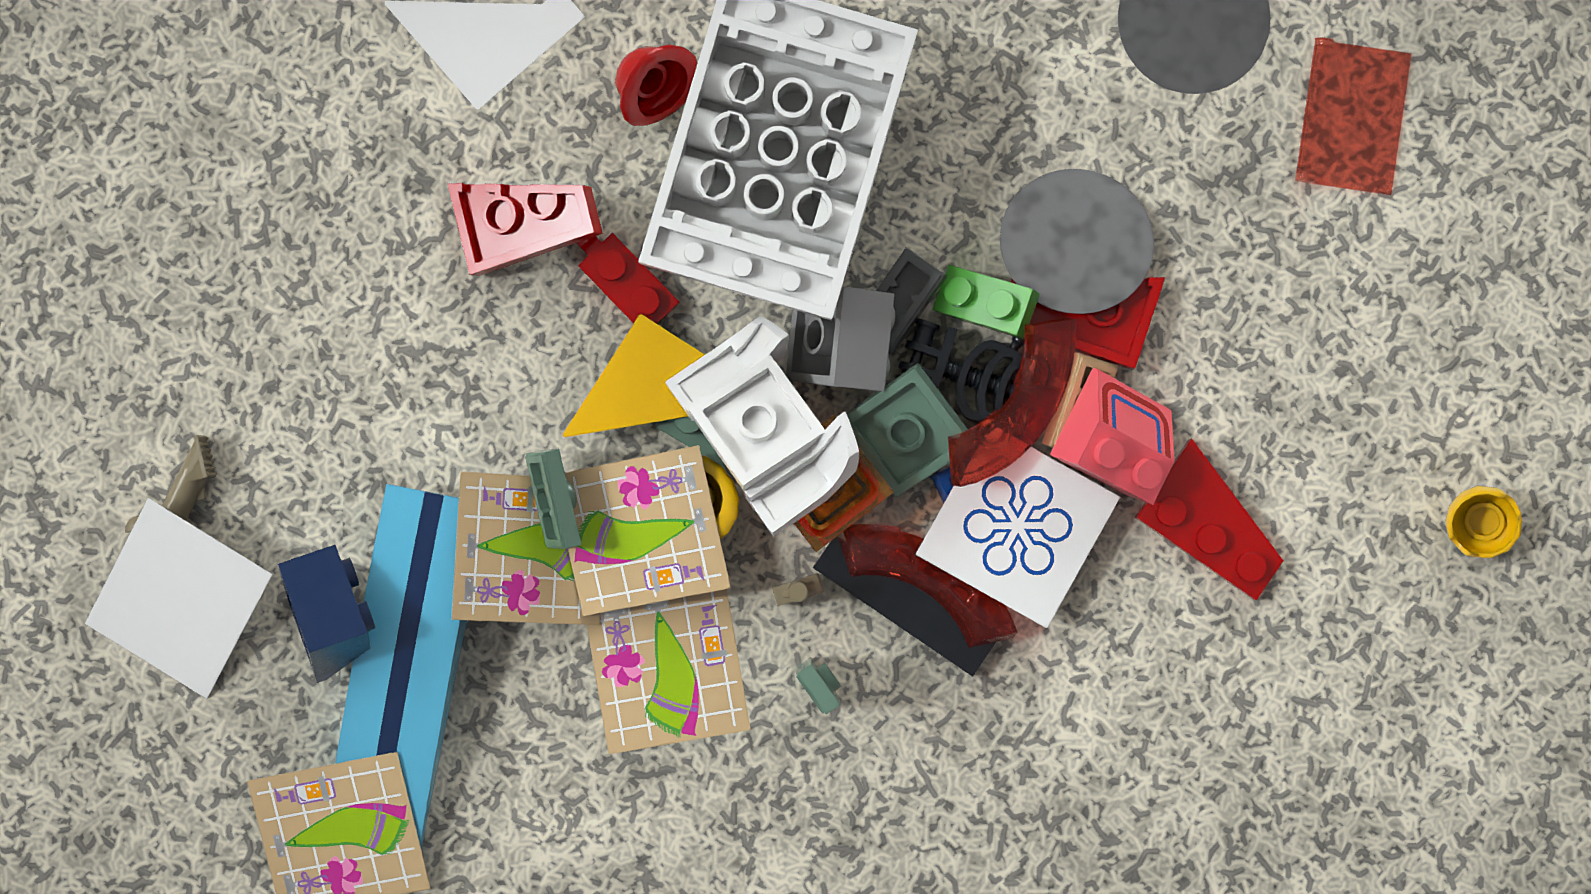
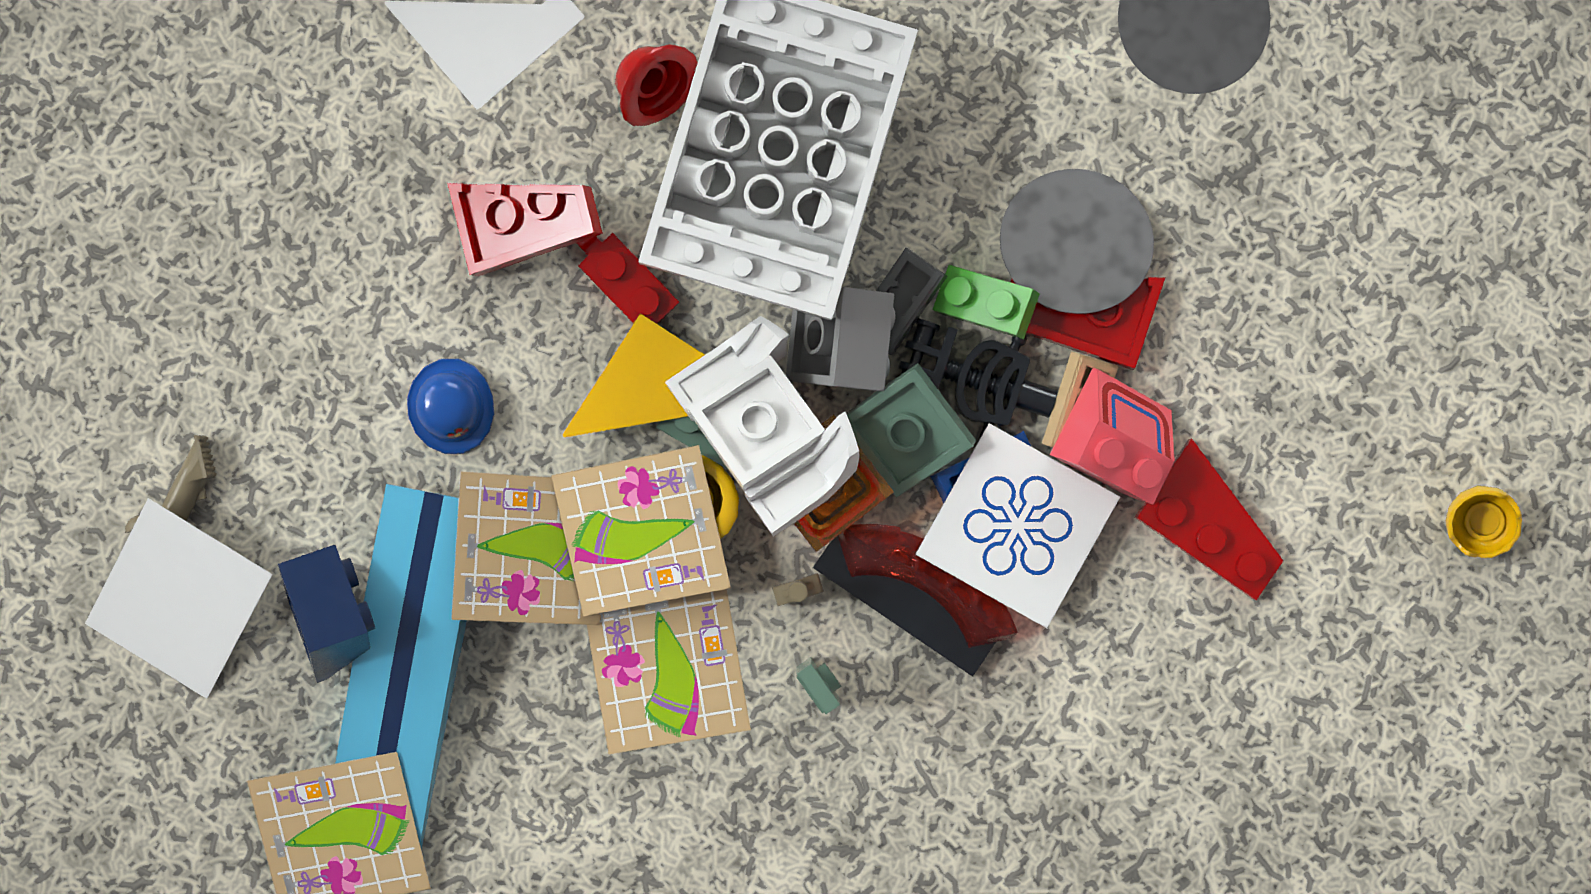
(450, 406): none -> blue hat
(553, 498): sand green plate -> none
(1027, 412): clear red tile -> none
(1353, 117): clear red piece -> none

